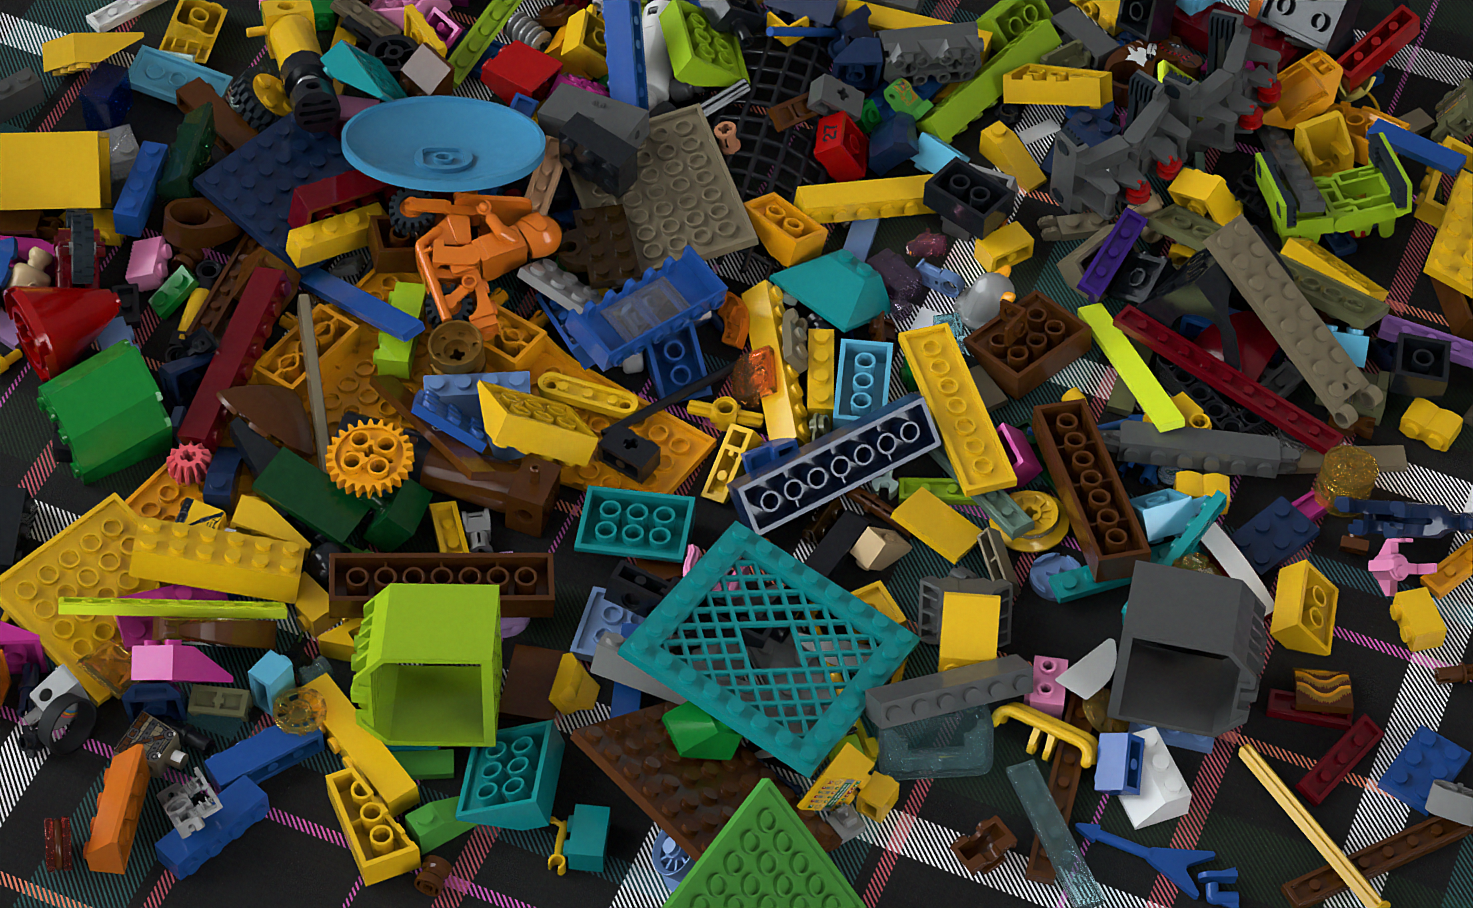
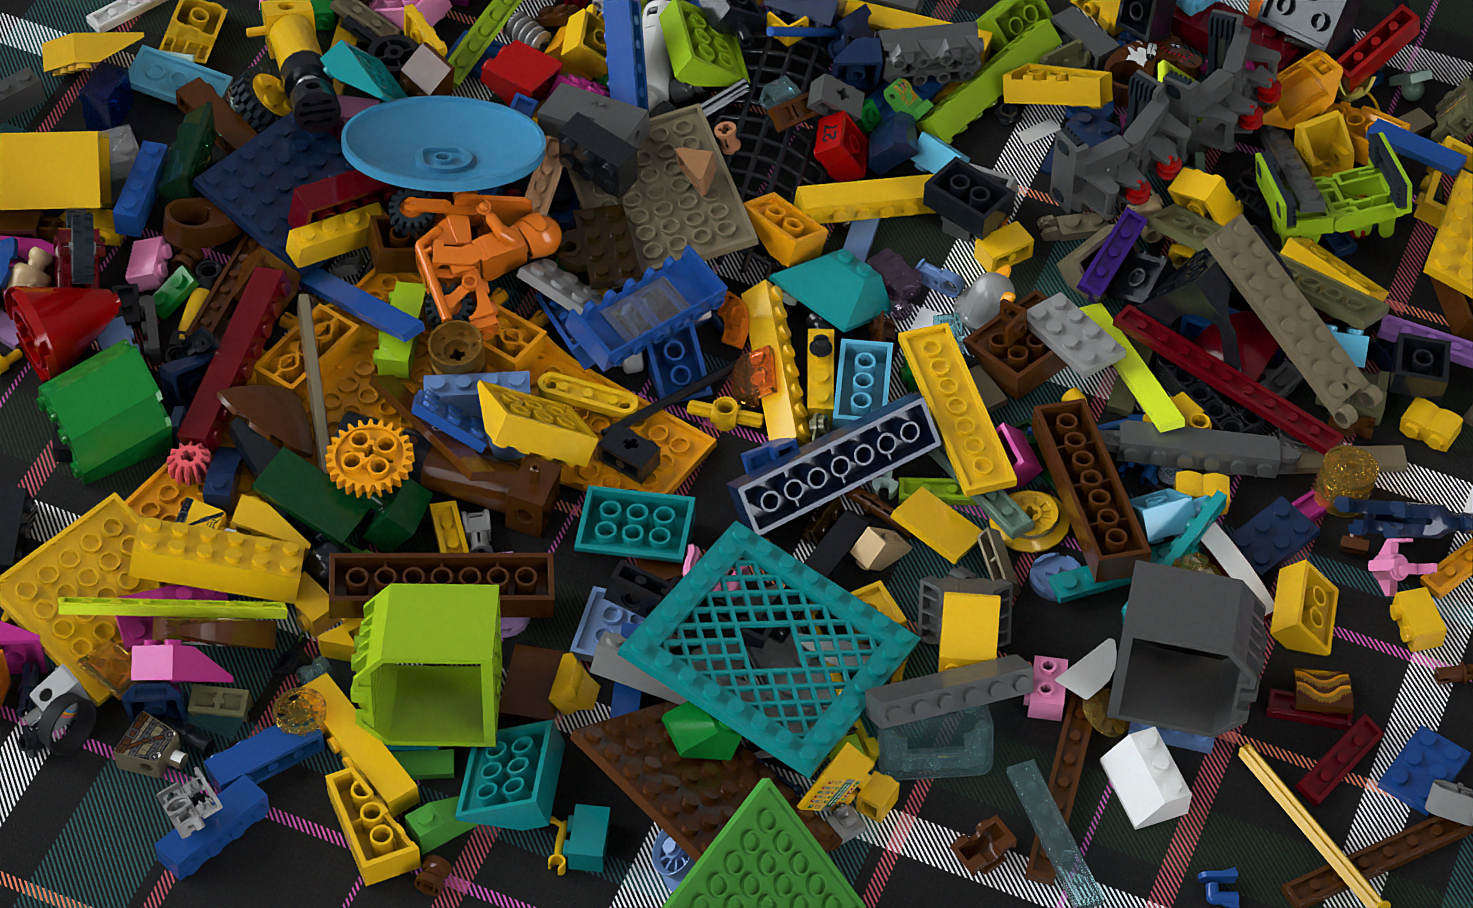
(58, 844): clear red head -> none
(118, 812): orange slope -> none
(150, 329): none -> dark grey plate
(270, 679): medium azure brick -> none
(445, 26): dark pink slope -> none
(697, 166): none -> medium nougat slope
(729, 462): yellow slope -> none
(778, 92): none -> clear light blue brick
(795, 340): dark tan hinge -> none
(820, 346): none -> black piece
(927, 244): clear pink animal -> none
(1008, 154): yellow slope -> none
(1054, 727): yellow piece -> none
(1073, 335): none -> light grey plate
(1119, 764): brick -> none
(1167, 861): blue piece -> none
(1411, 82): none -> sand green tile

